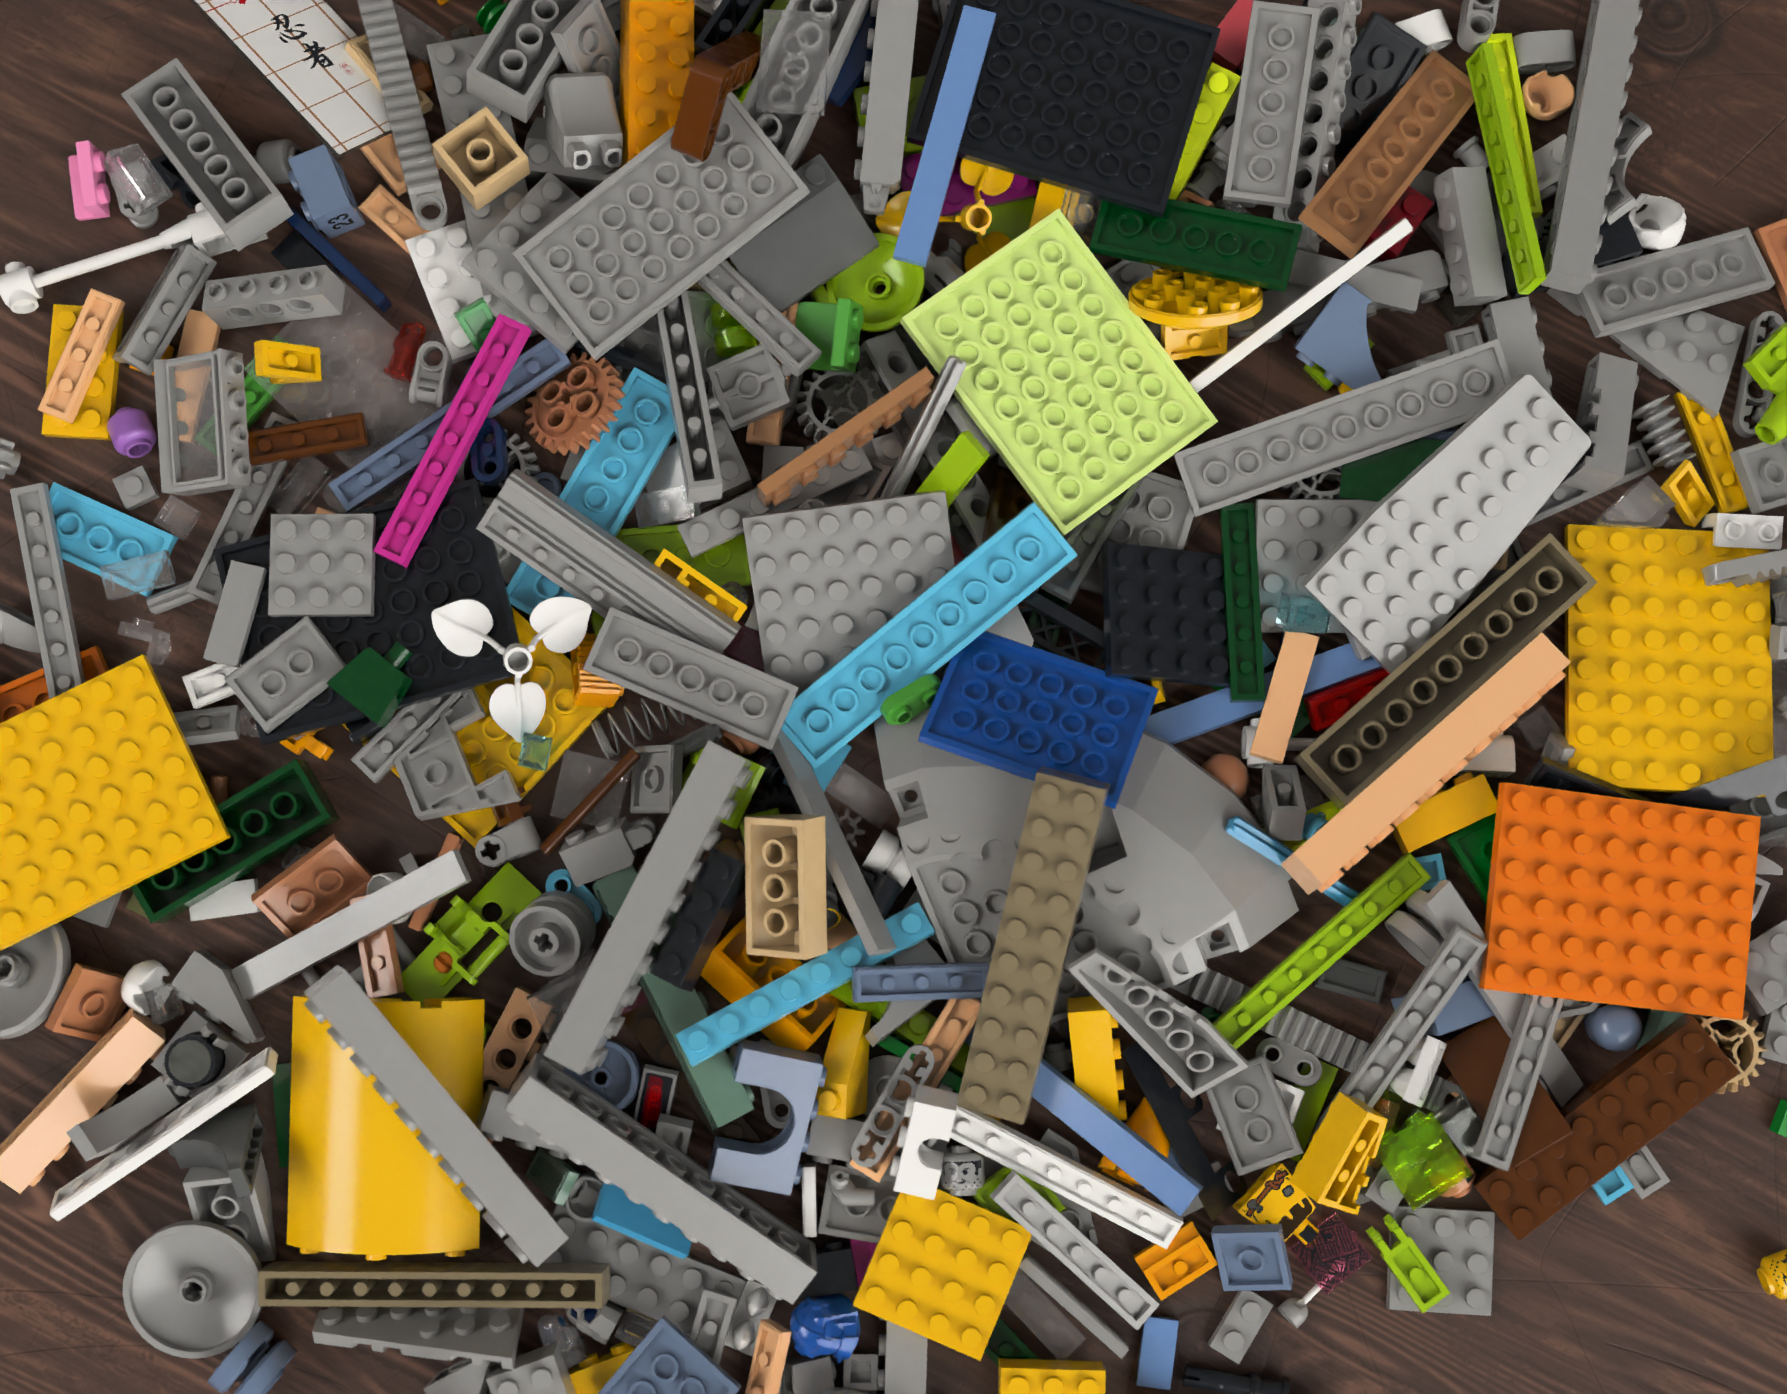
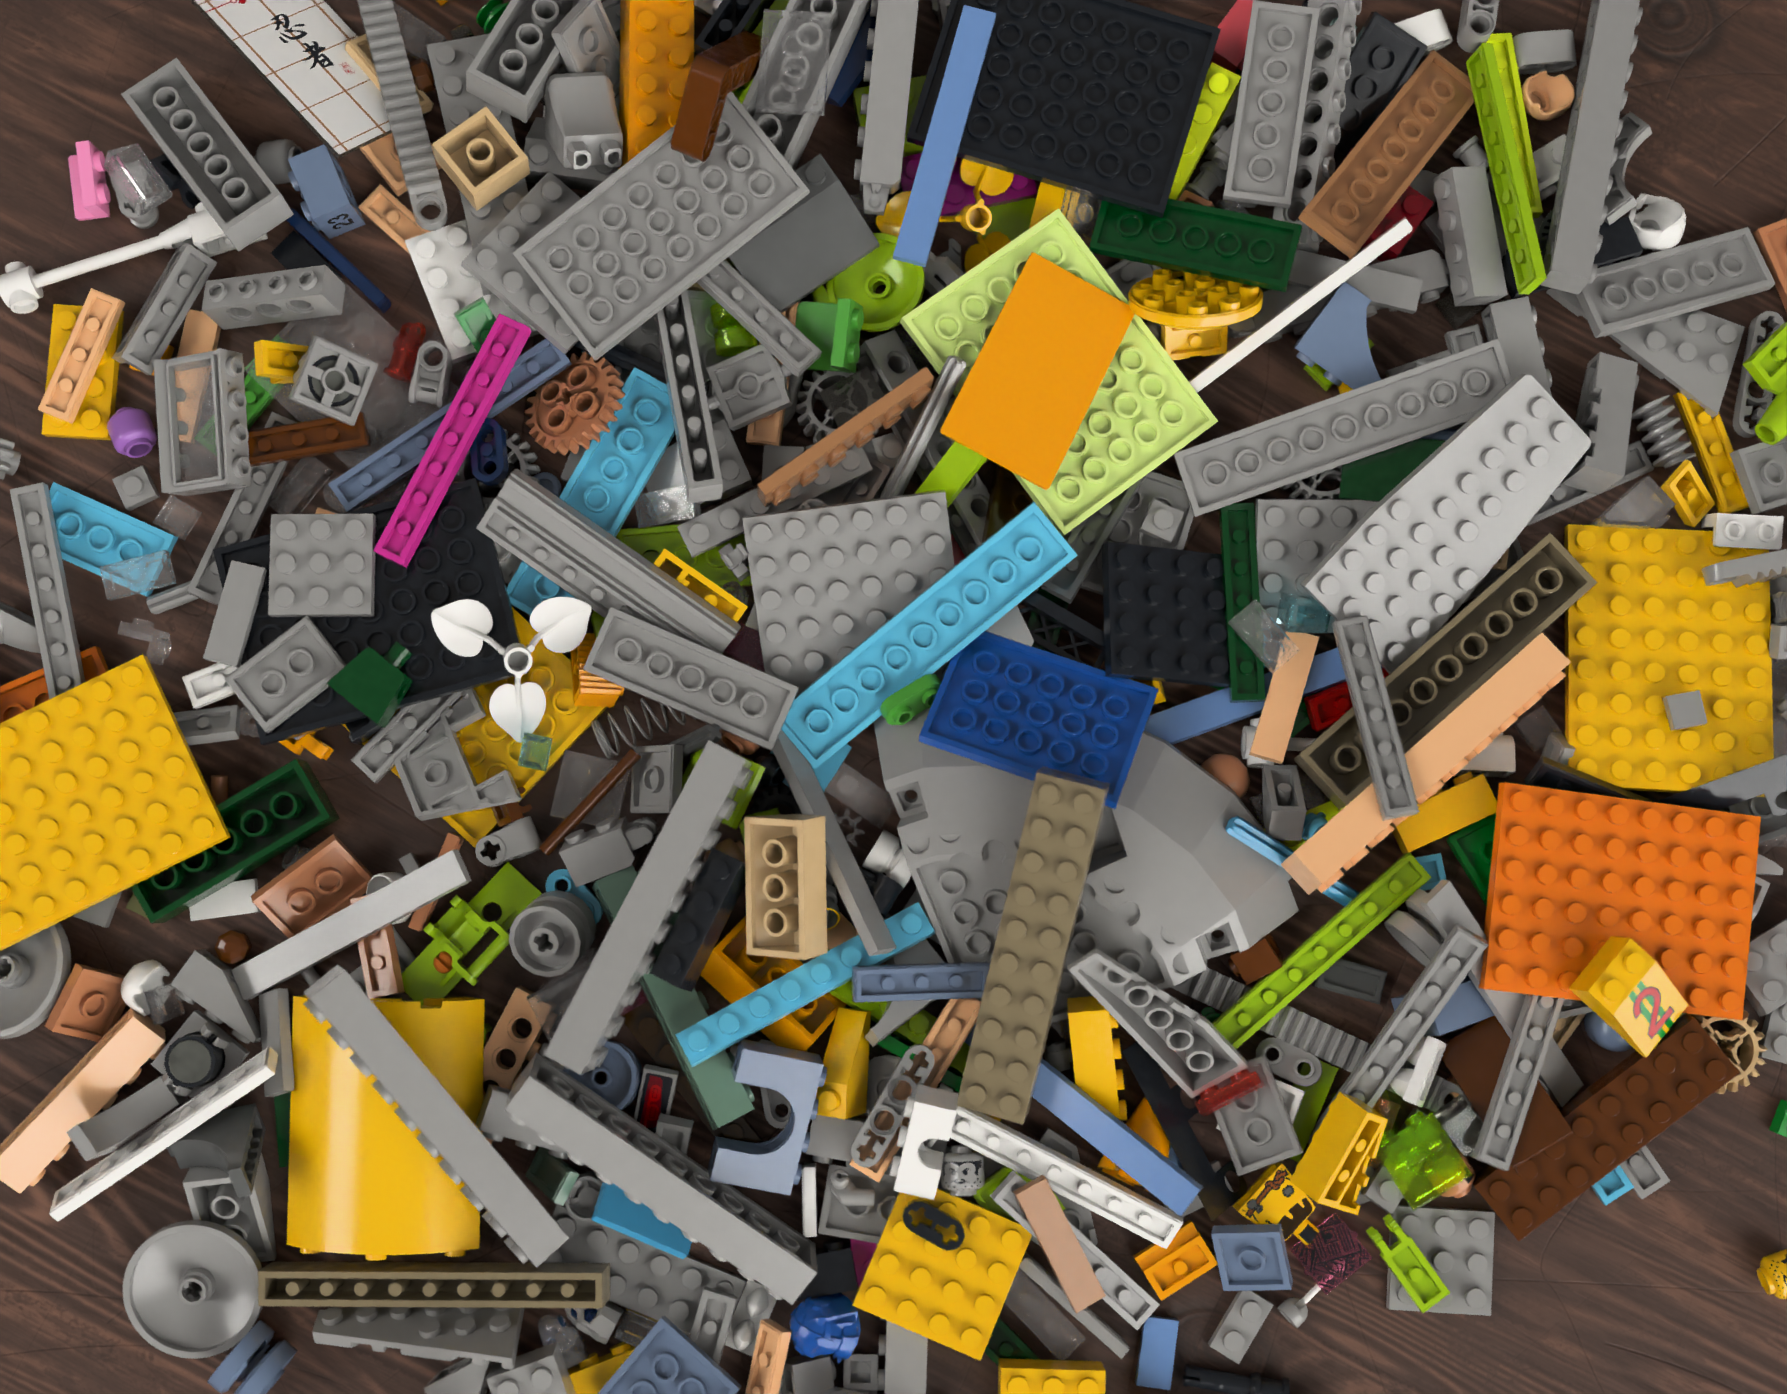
(233, 946): none -> reddish brown tile
(277, 1034): none -> light grey tile
(332, 380): none -> light grey piece
(736, 560): none -> light grey plate
(929, 1232): none -> black beam
(1038, 371): none -> light orange piece
(1059, 1243): none -> tile
(1161, 521): none -> light grey plate
(1216, 1098): none -> clear red plate
(1257, 960): none -> reddish brown brick
(1264, 636): none -> clear plate
(1375, 718): none -> light grey tile
(1630, 993): none -> yellow slope
(1685, 710): none -> light grey tile

